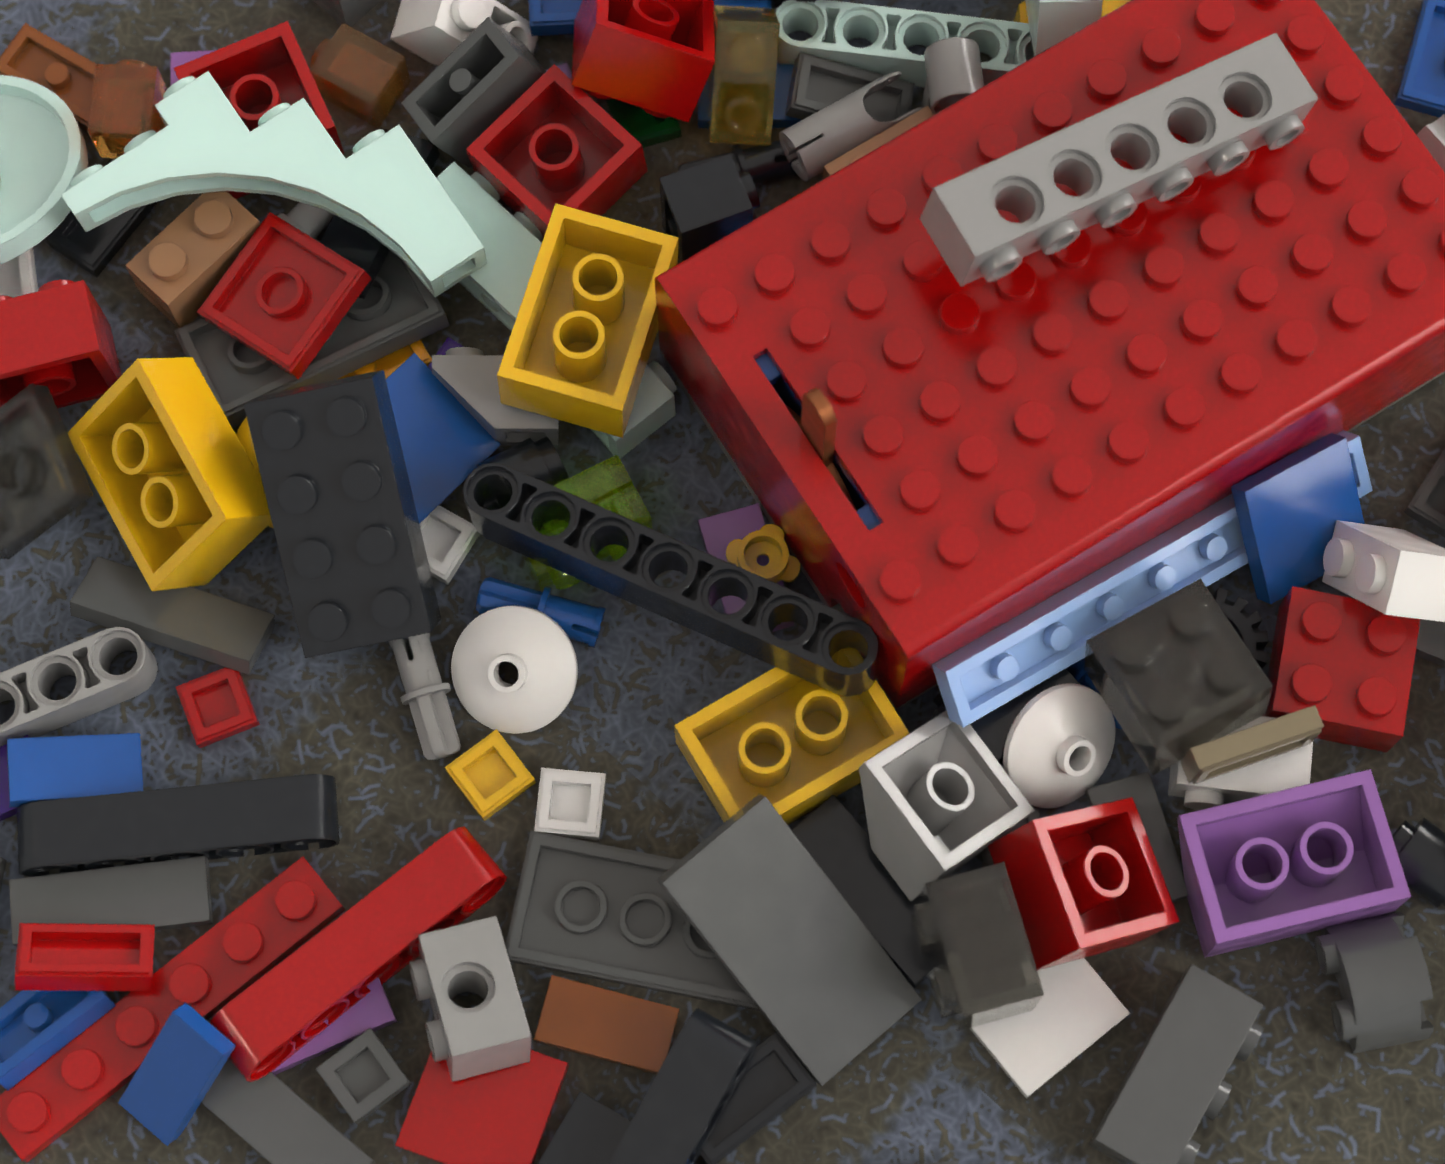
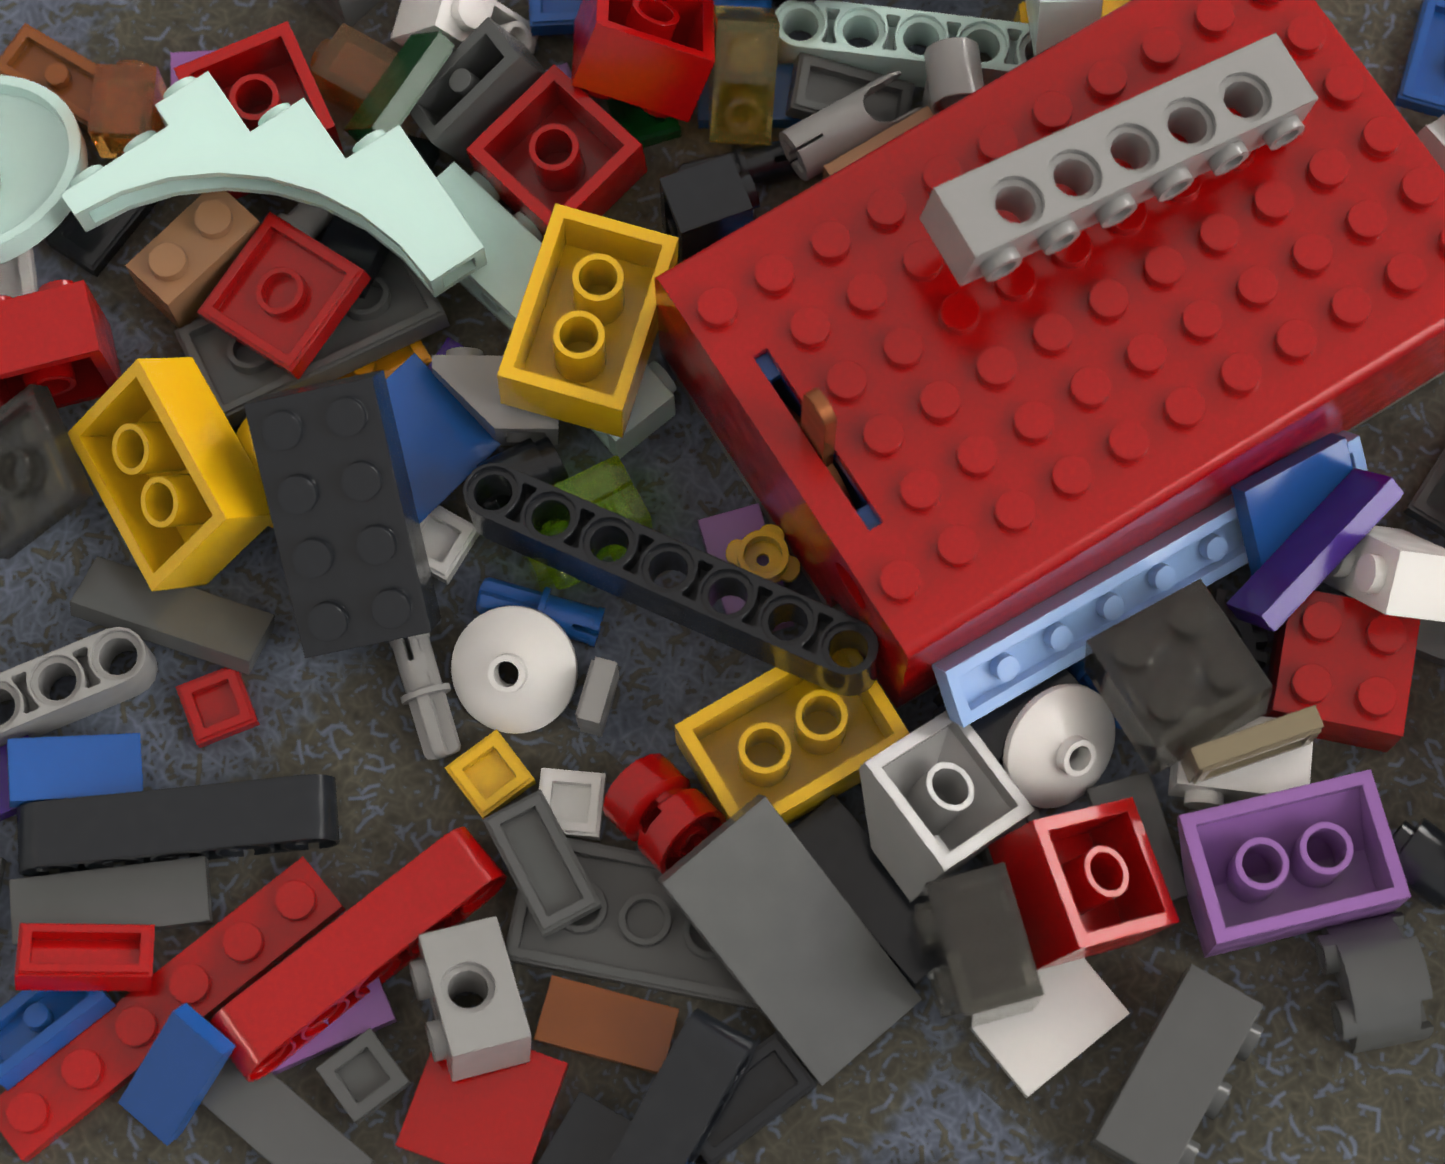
(401, 84): none -> dark green tile
(542, 863): none -> dark grey tile
(597, 696): none -> light grey tile
(660, 810): none -> red wheel
(1315, 549): none -> dark purple tile

